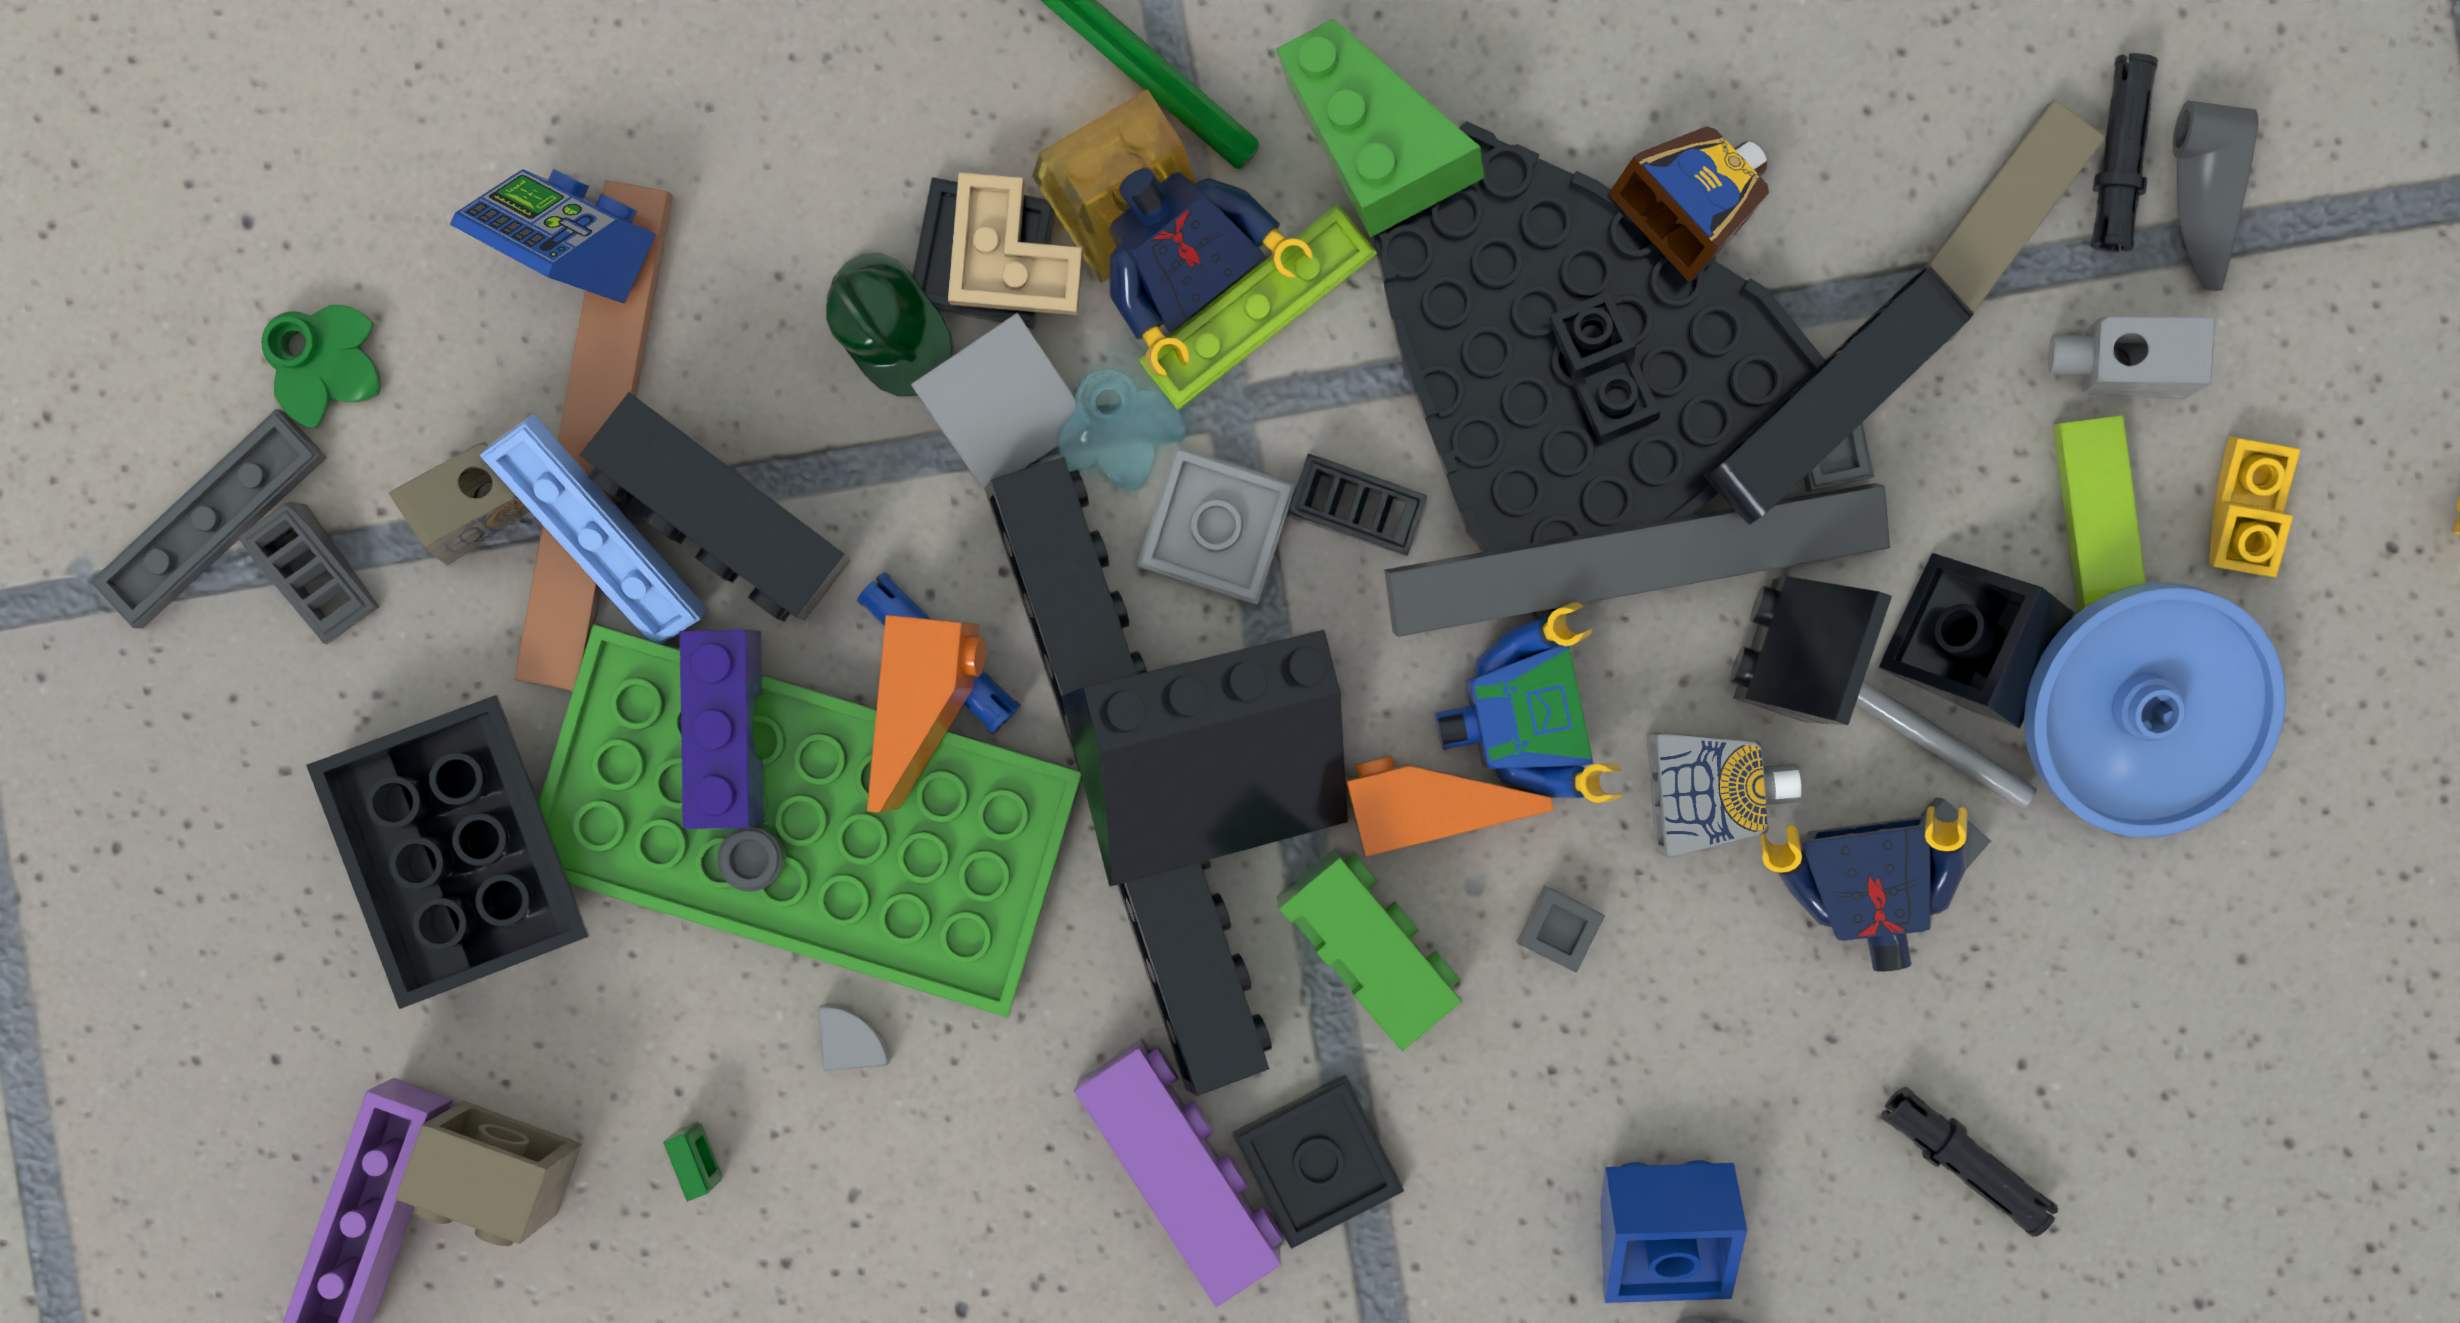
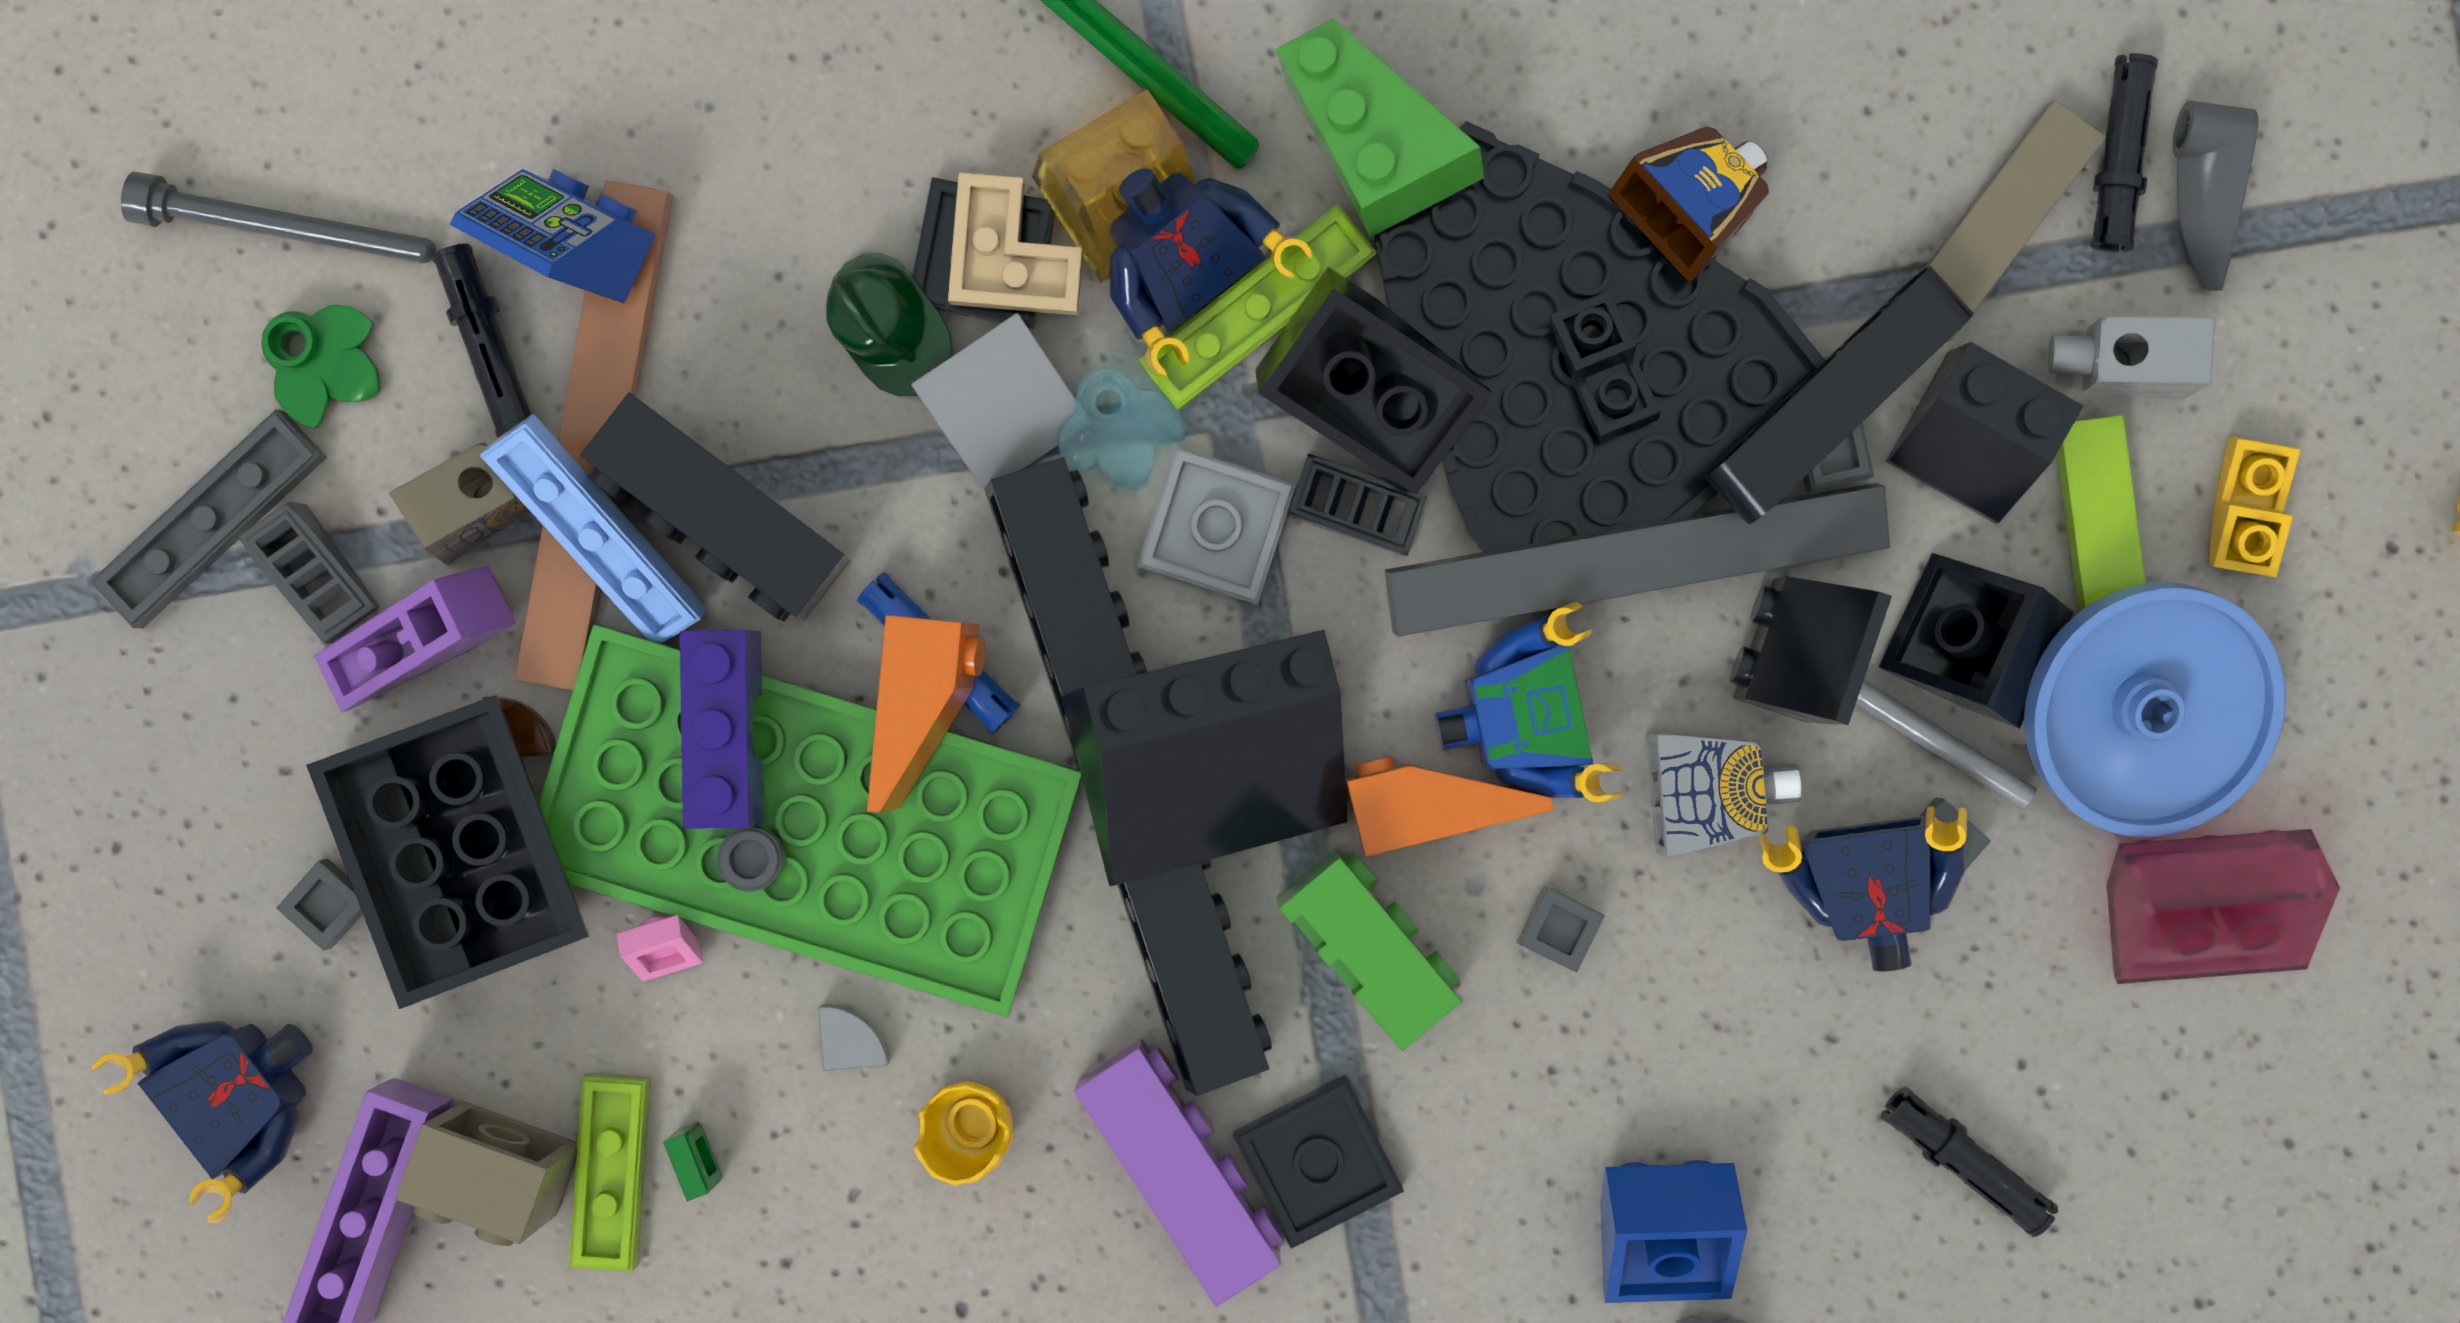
(150, 201): none -> dark grey piece
(223, 1096): none -> dark blue torso
(322, 904): none -> dark grey plate
(415, 636): none -> medium lavender slope
(481, 334): none -> black pin
(528, 728): none -> reddish brown tile
(609, 1172): none -> lime tile
(659, 947): none -> bright pink plate
(964, 1132): none -> yellow hair
(1370, 382): none -> black slope
(1983, 431): none -> black slope
(2218, 905): none -> clear pink slope

